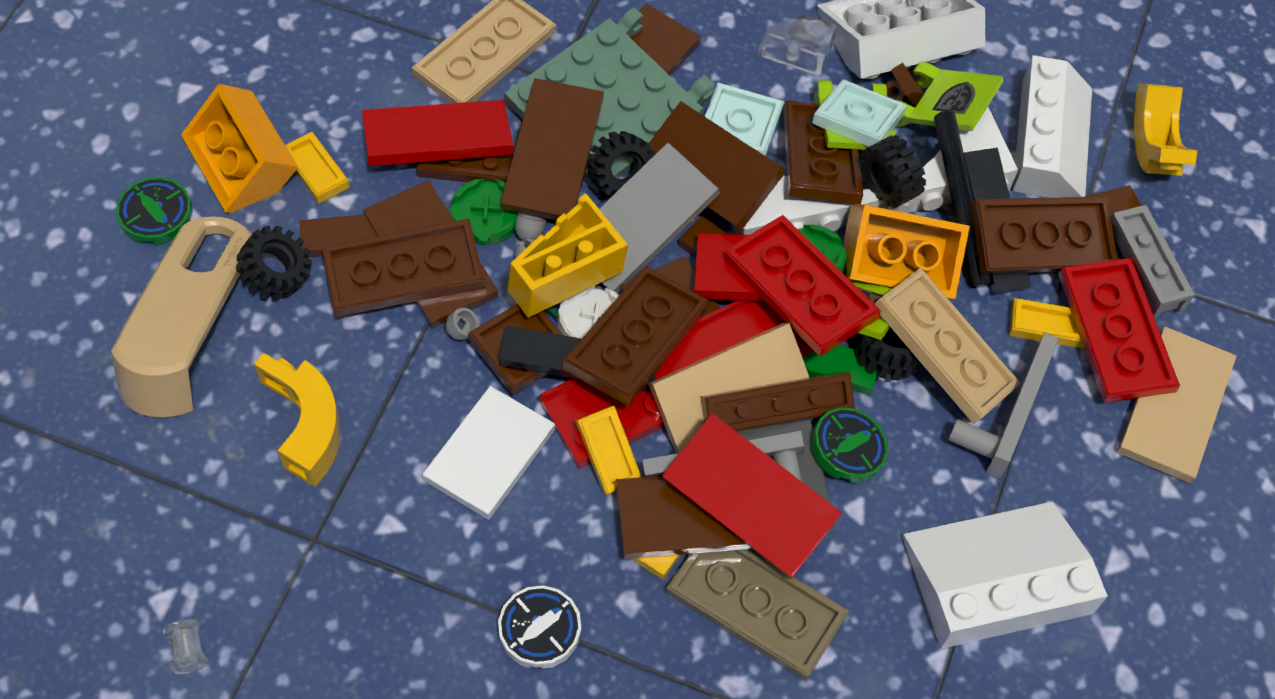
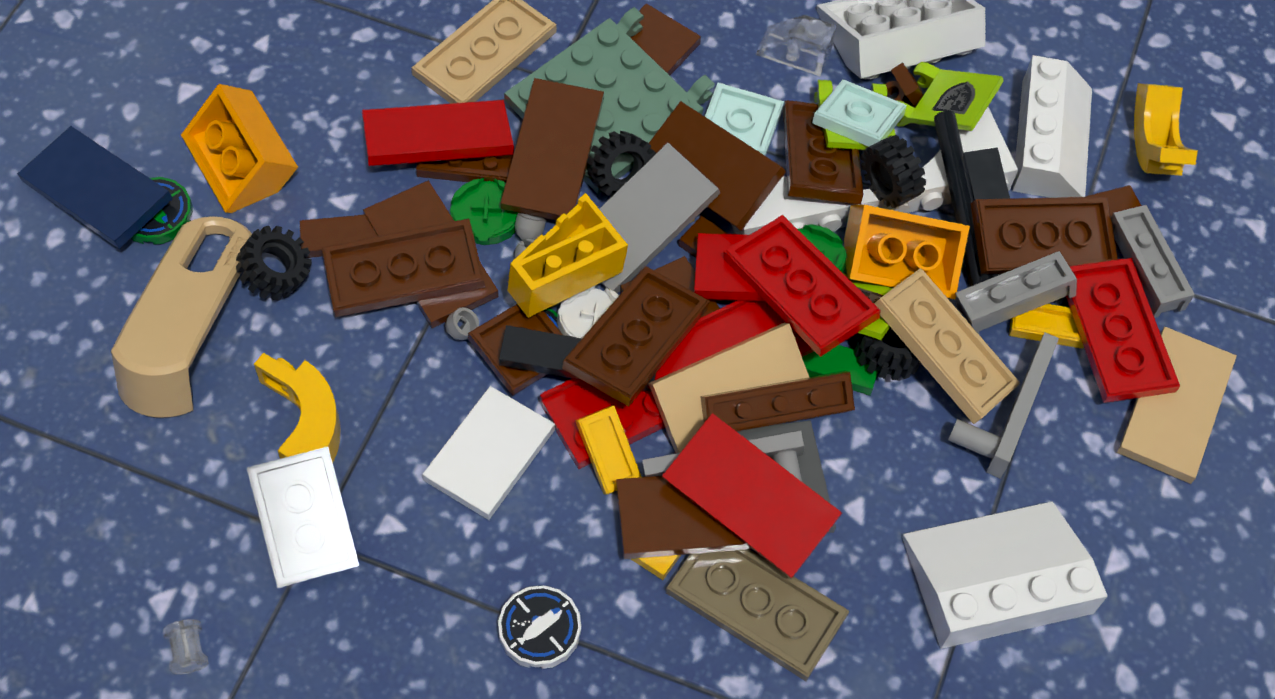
(95, 186): none -> dark blue tile
(302, 517): none -> tile
(317, 168): yellow tile -> none
(849, 444): tile -> none
(1017, 291): none -> light grey container

